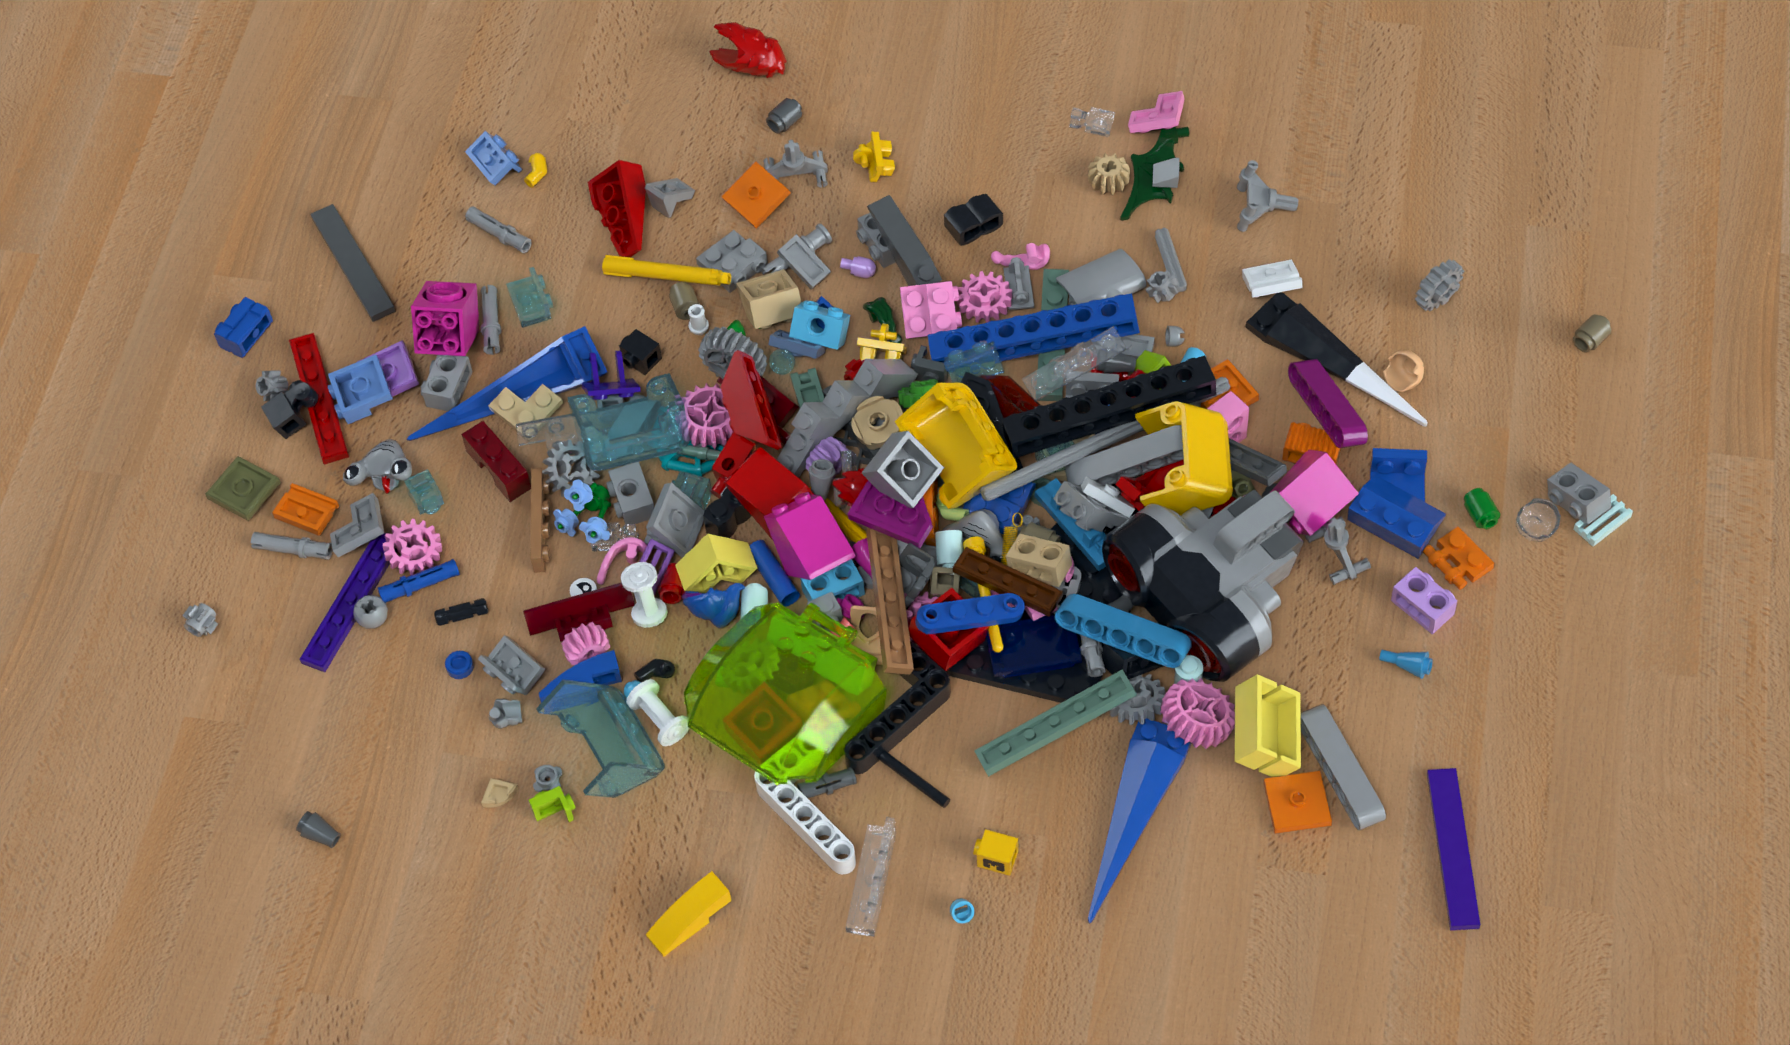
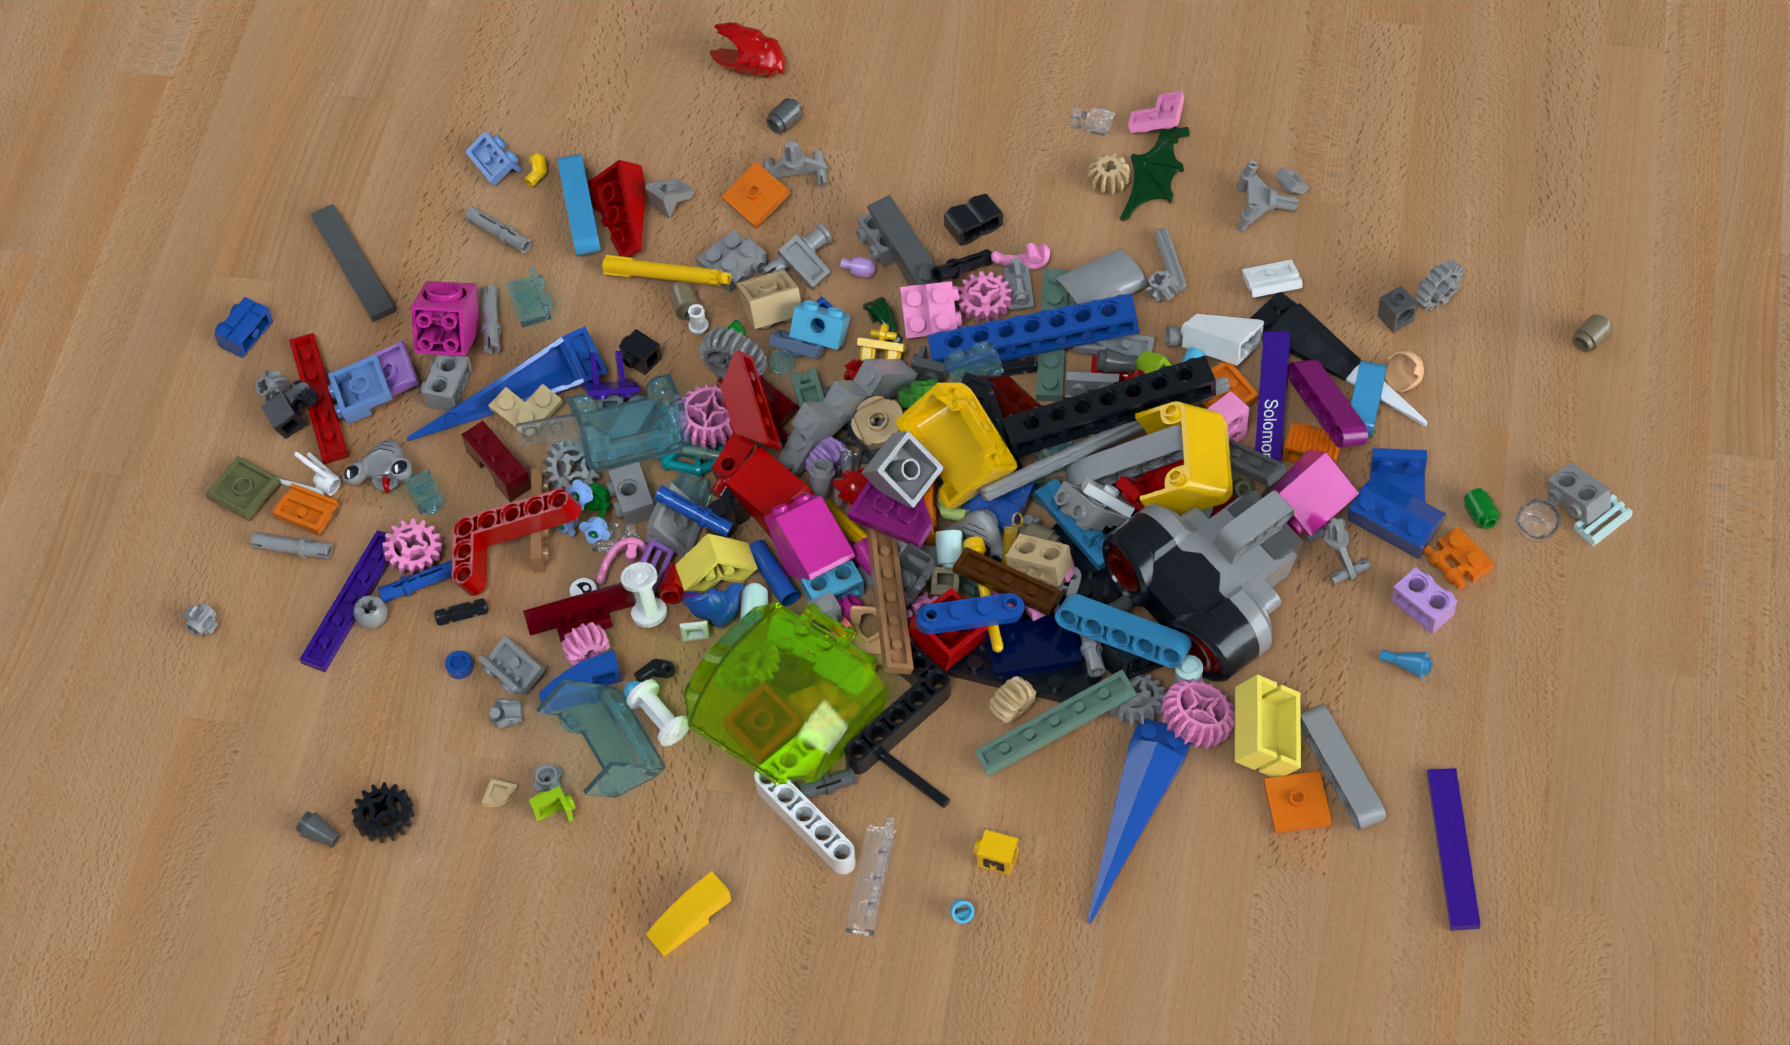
(324, 479): none -> white plant
(366, 526): light grey plate -> none
(383, 812): none -> black gear
(500, 524): none -> red beam
(579, 205): none -> dark azure beam
(693, 511): none -> blue pin
(695, 631): none -> white slope
(872, 156): yellow hips -> none
(956, 267): none -> black pin
(1012, 700): none -> tan gear
(1016, 366): none -> black axle
(1074, 364): clear bracket -> none
(1166, 173): light grey slope -> none
(1222, 336): none -> white slope
(1273, 394): none -> dark purple tile
(1292, 181): none -> light grey plate
(1368, 392): none -> dark azure beam
(1397, 309): none -> dark grey brick

